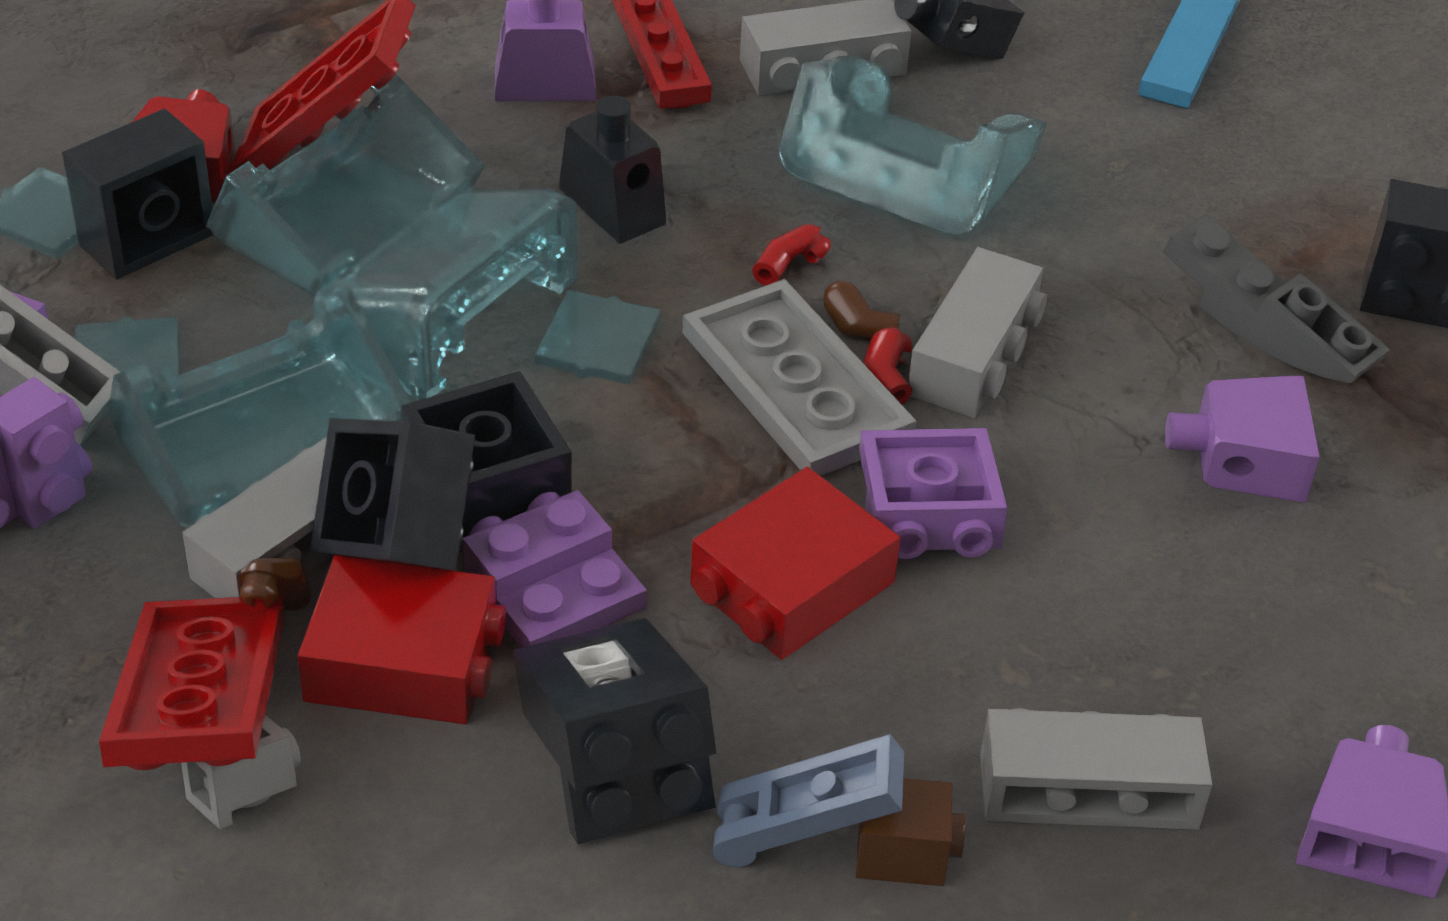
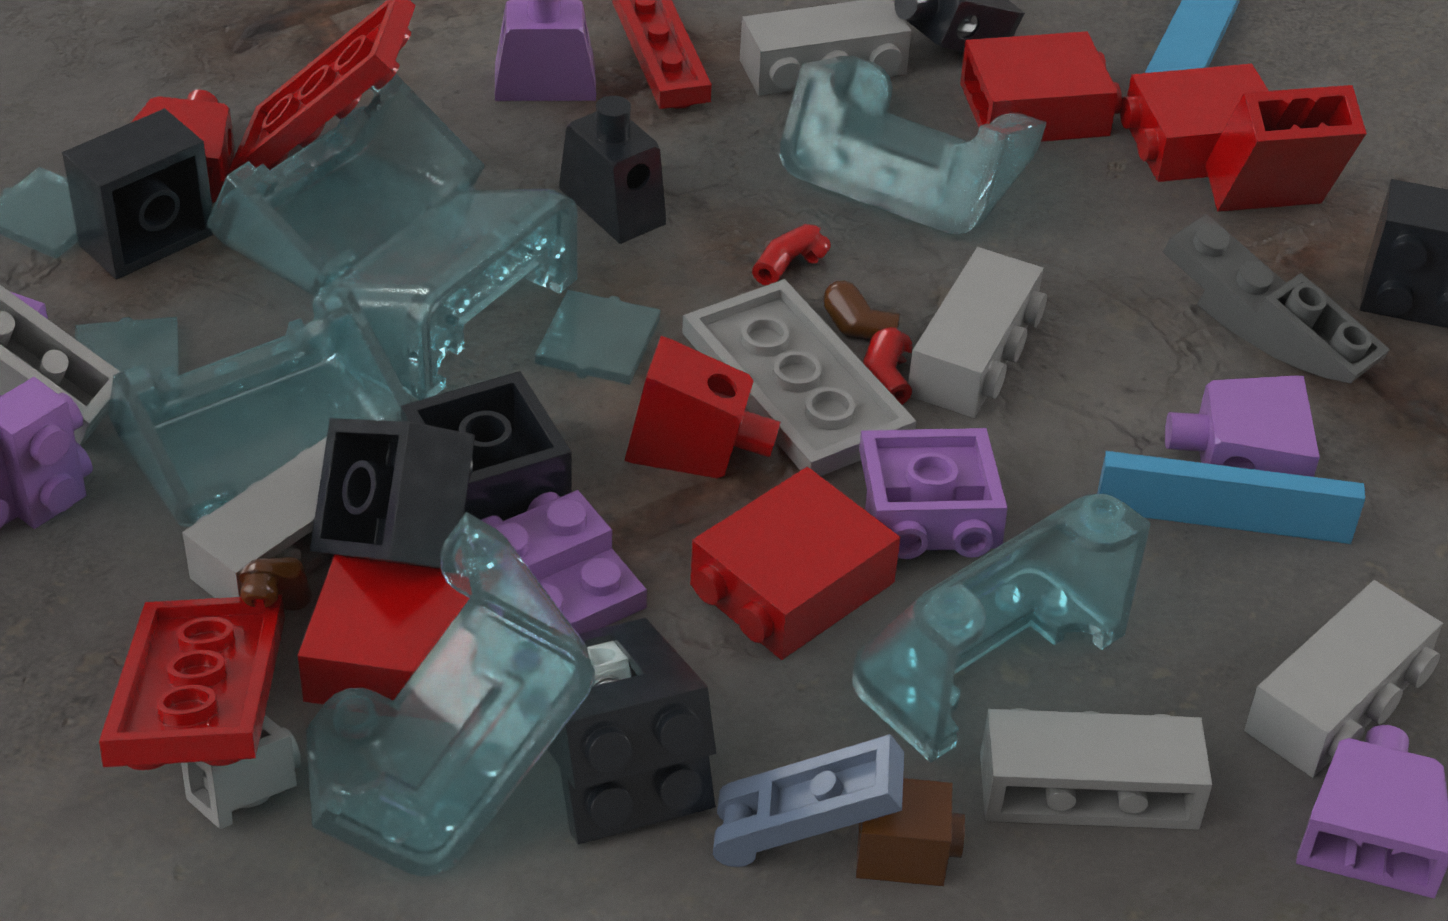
(442, 758): none -> clear light blue windscreen
(695, 414): none -> red torso
(1045, 78): none -> red brick
(1057, 576): none -> clear light blue windscreen
(1183, 114): none -> red brick
(1234, 497): none -> dark azure tile
(1284, 147): none -> red brick
(1344, 678): none -> light grey brick

